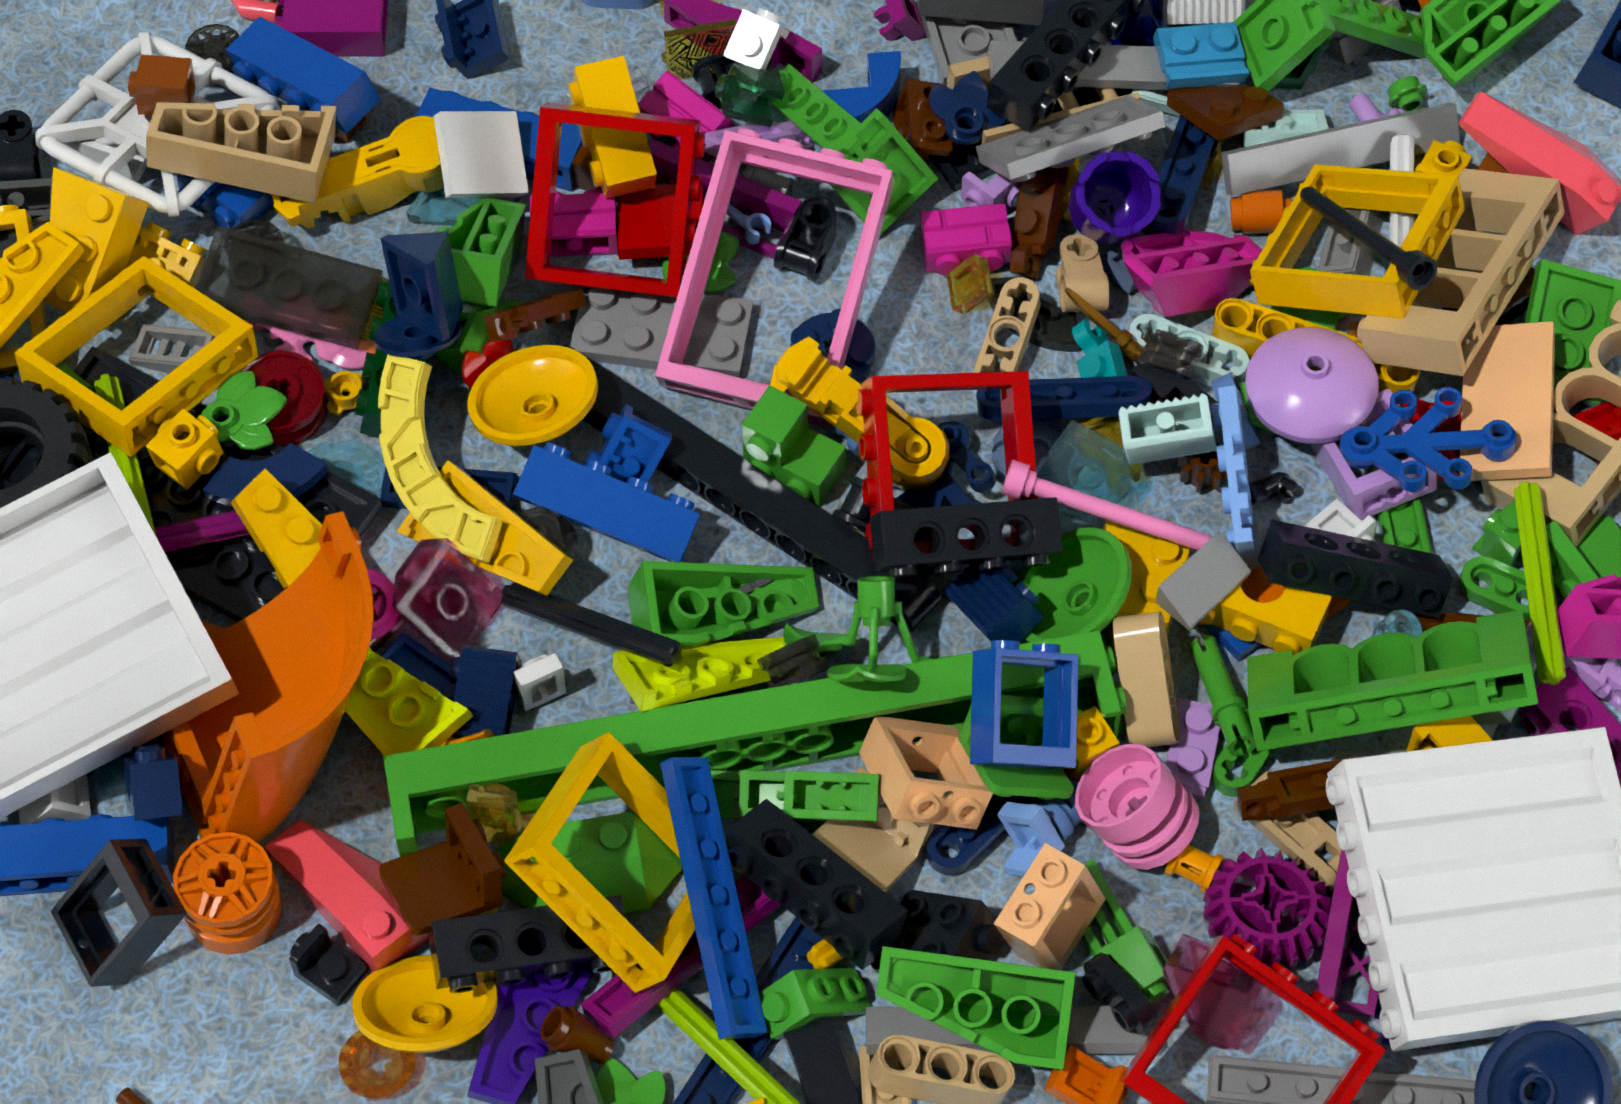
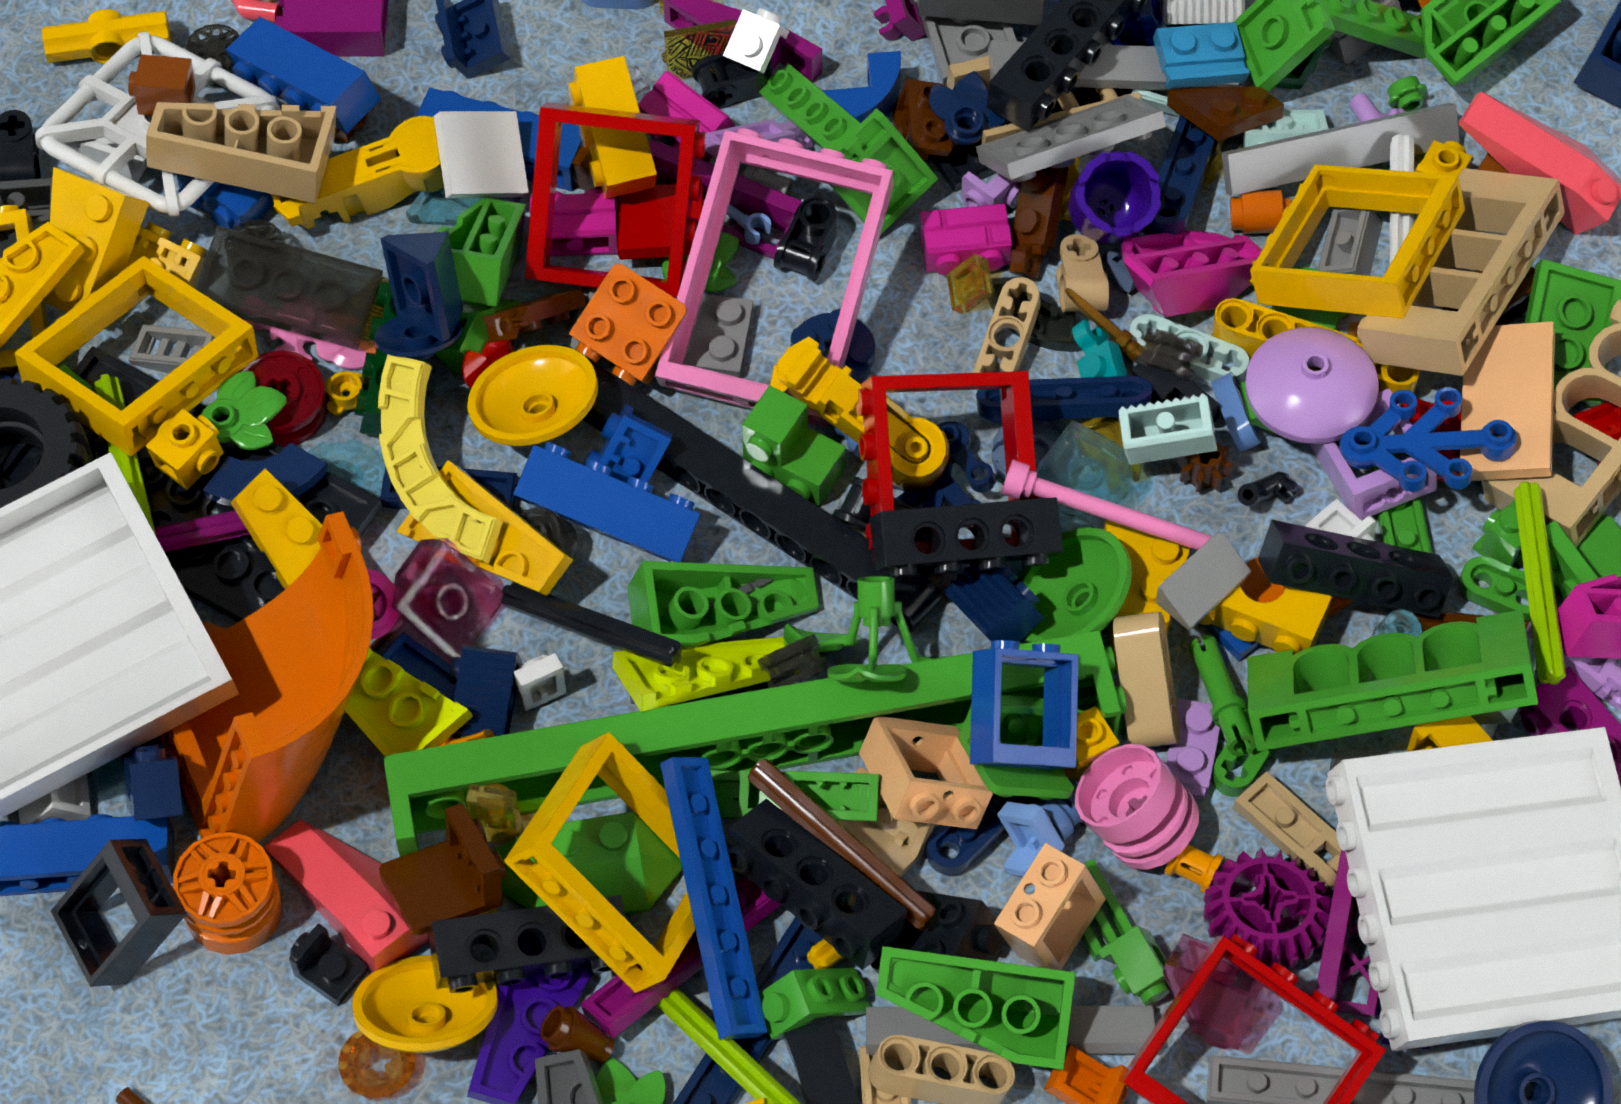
(101, 35): none -> yellow piece
(628, 324): none -> orange bracket
(747, 93): clear green window -> none
(839, 839): none -> reddish brown axle
(1127, 1001): black plate -> none
(1233, 460): light blue wing -> none
(1287, 792): reddish brown hinge -> none
(1412, 267): black piece -> none

